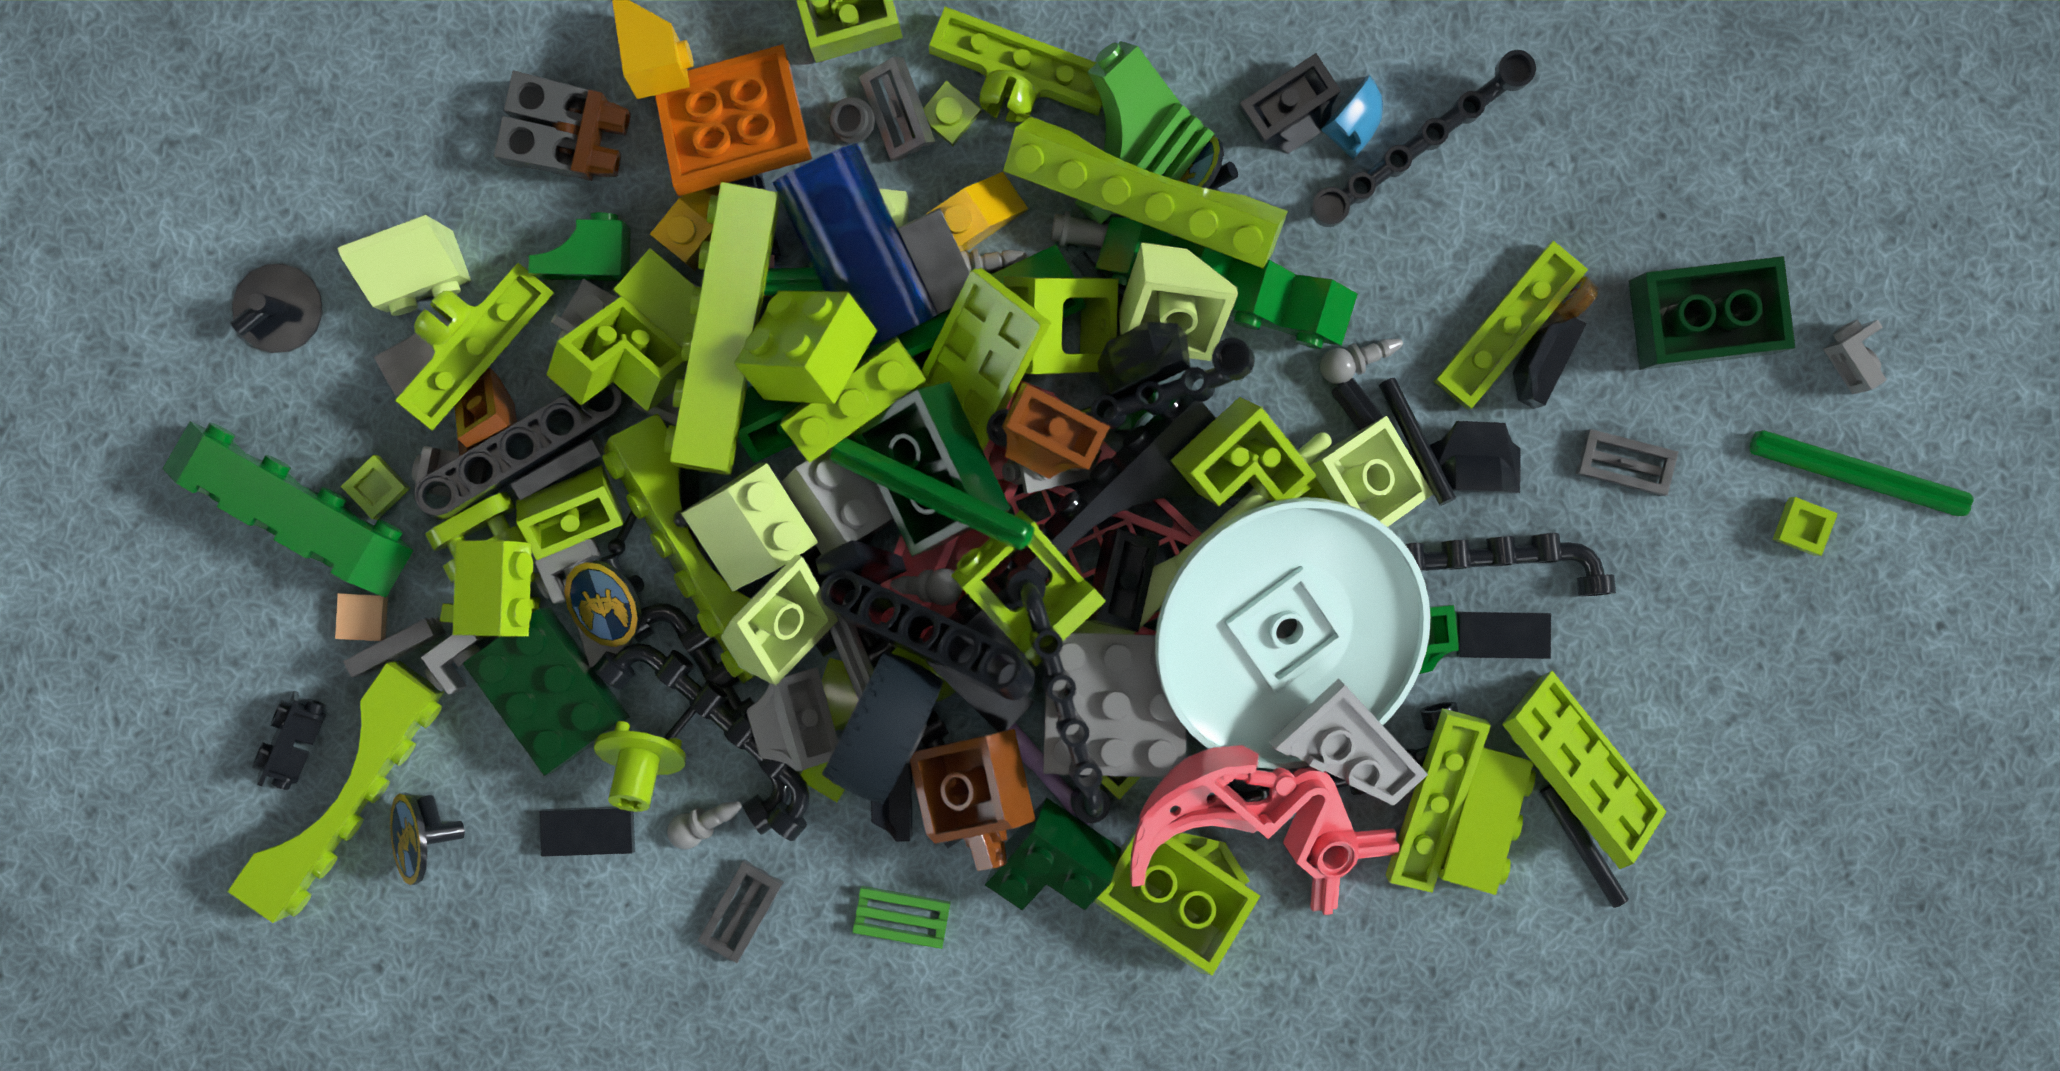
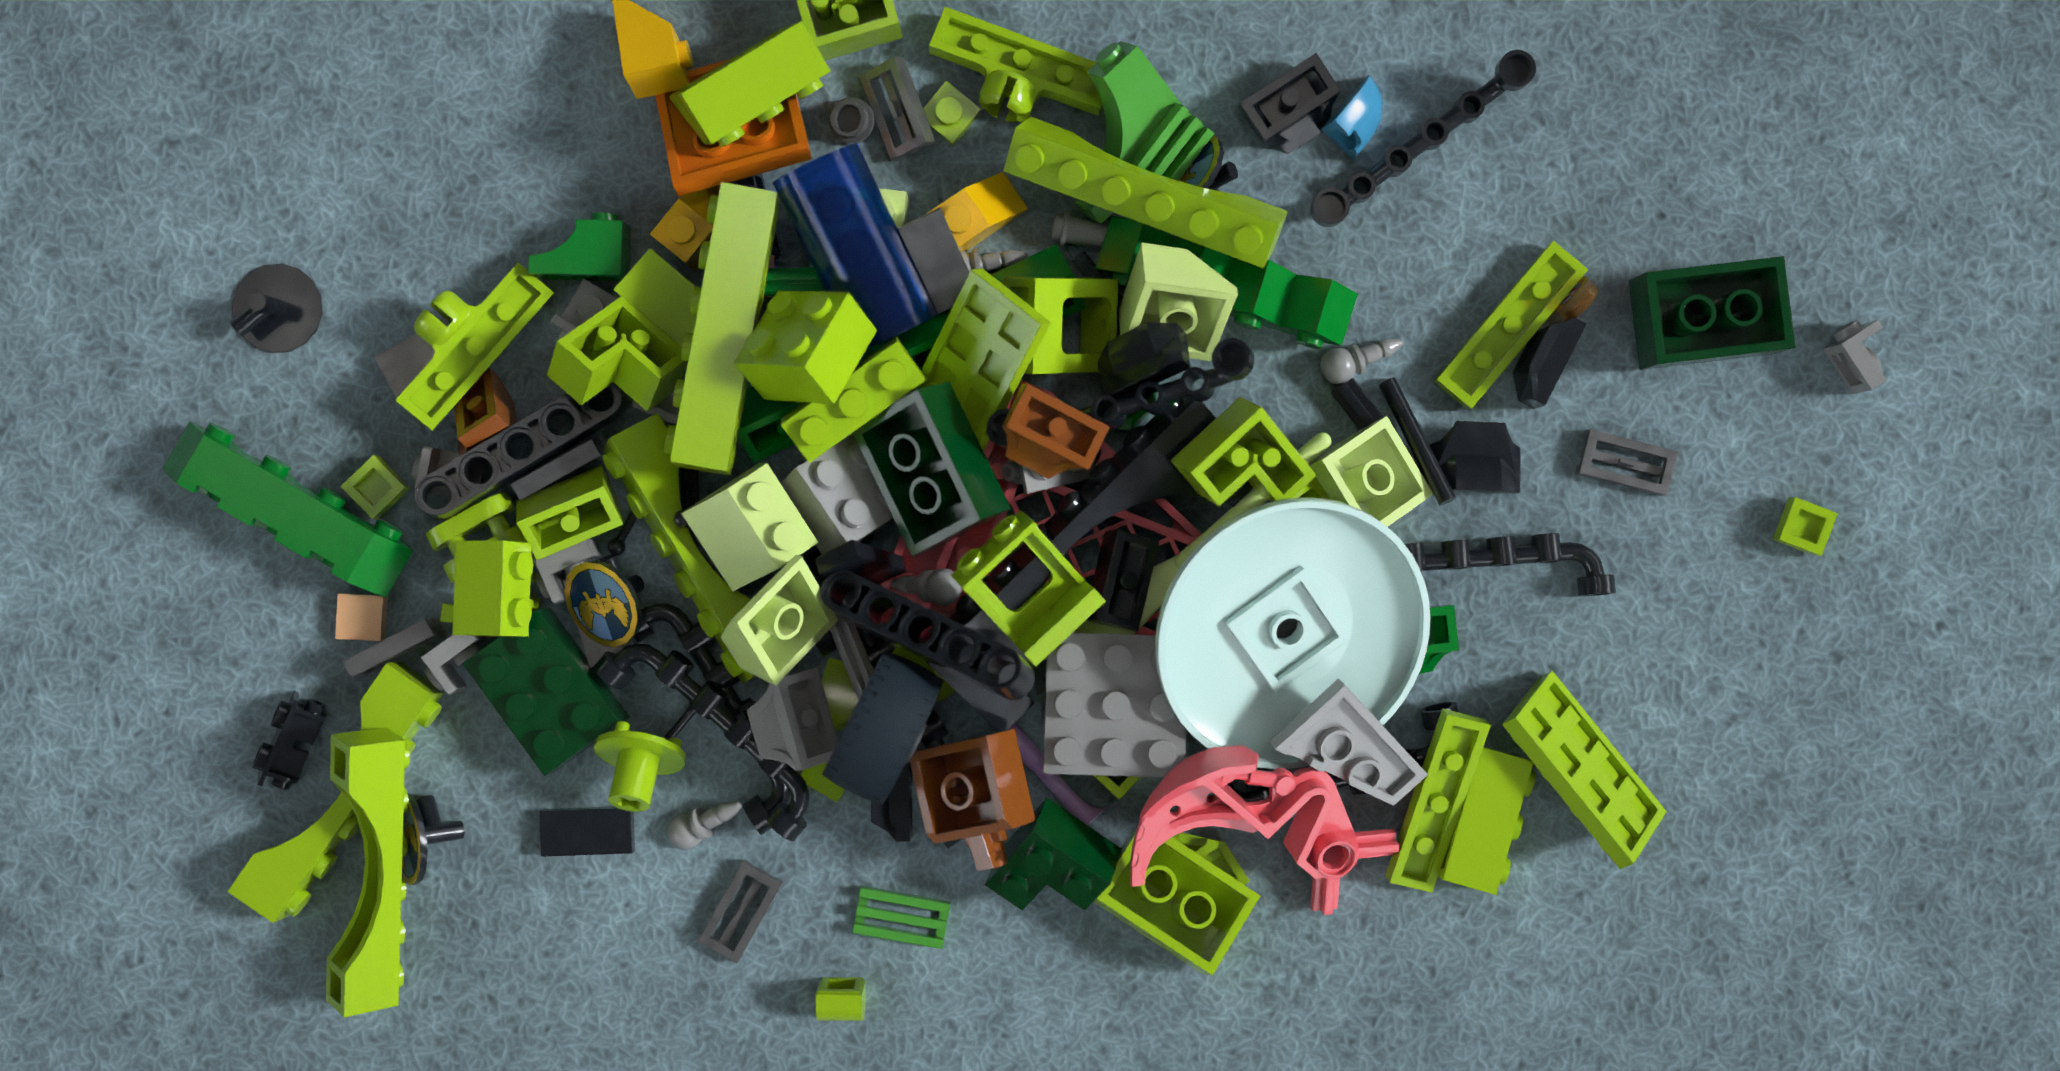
(365, 962): none -> lime arch
(406, 264): yellowish green slope -> none
(566, 128): dark grey hips -> none
(752, 85): none -> lime slope
(840, 999): none -> lime brick
(933, 494): green axle -> none
(1088, 799): black bar -> none
(1504, 635): black tile -> none
(1585, 847): black bar -> none
(1861, 473): green axle -> none

